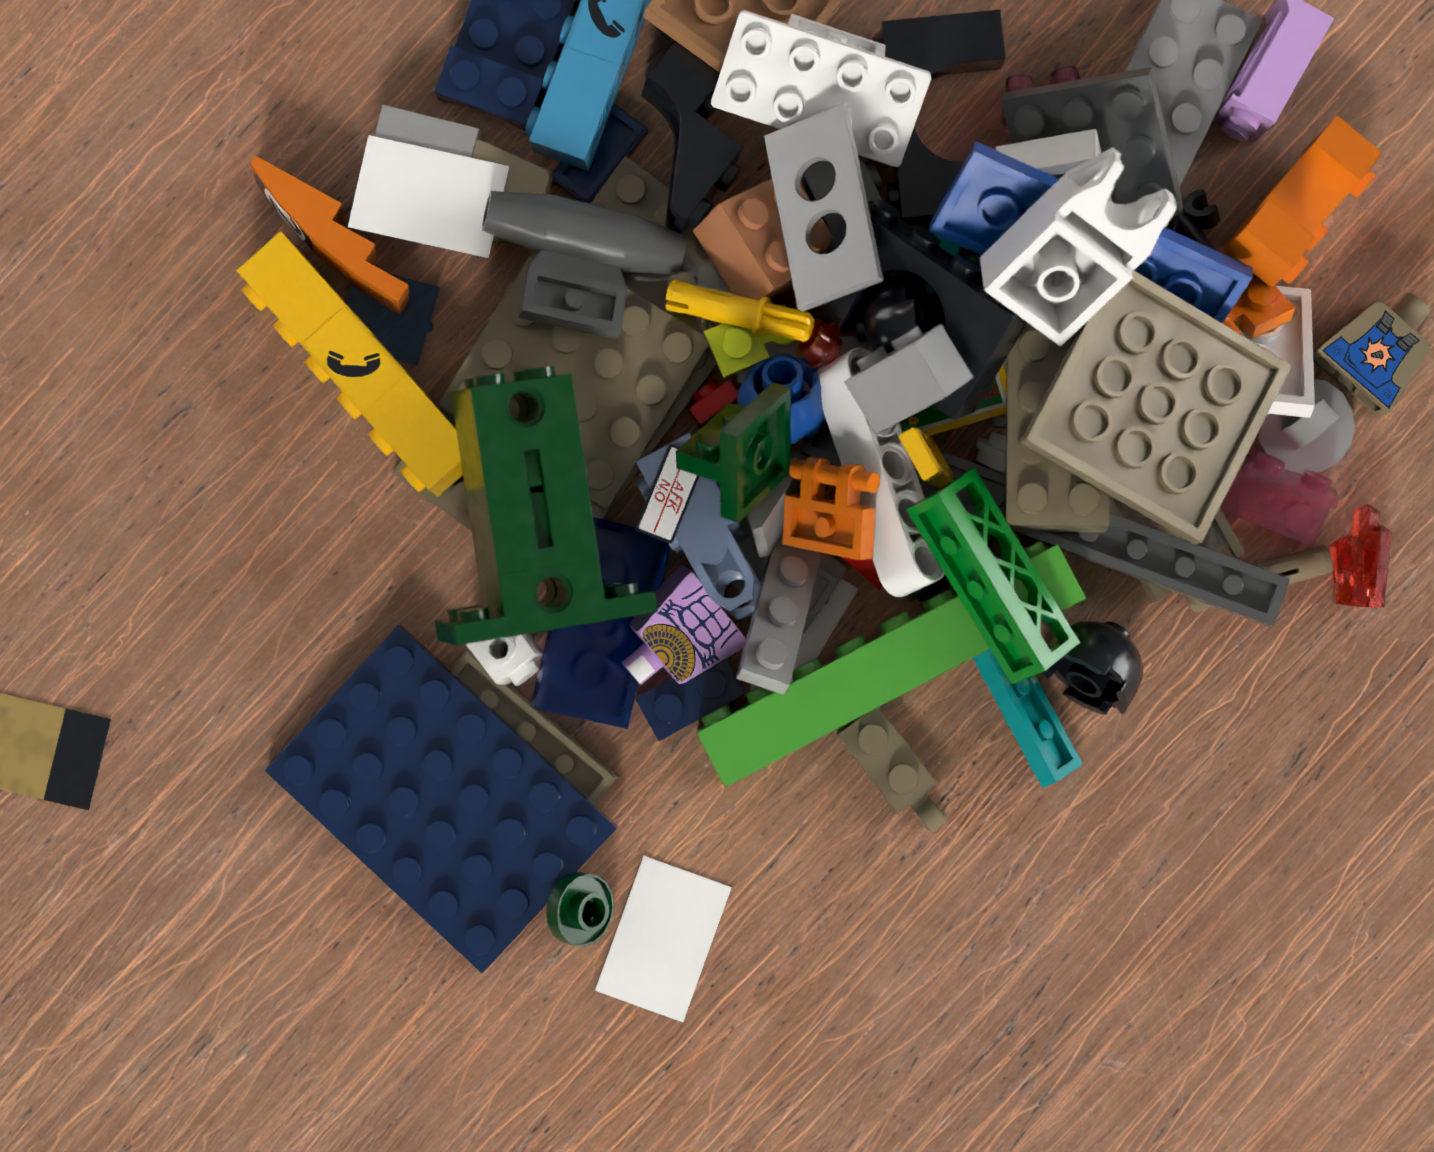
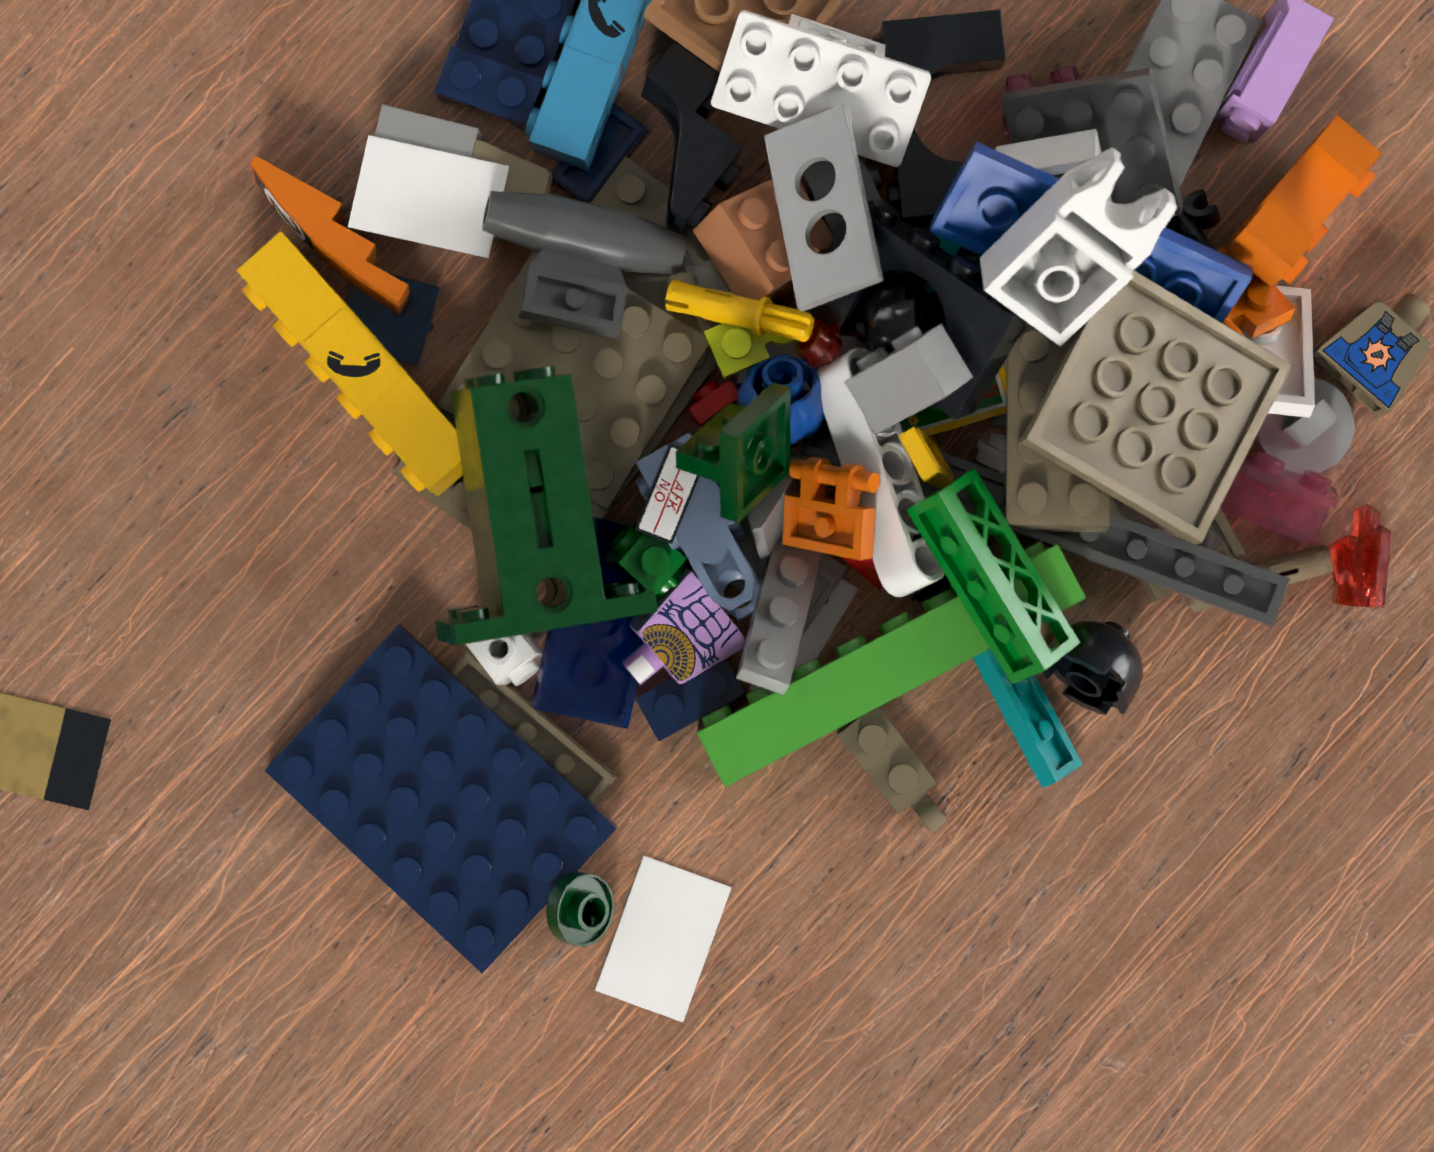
(645, 561): none -> green brick

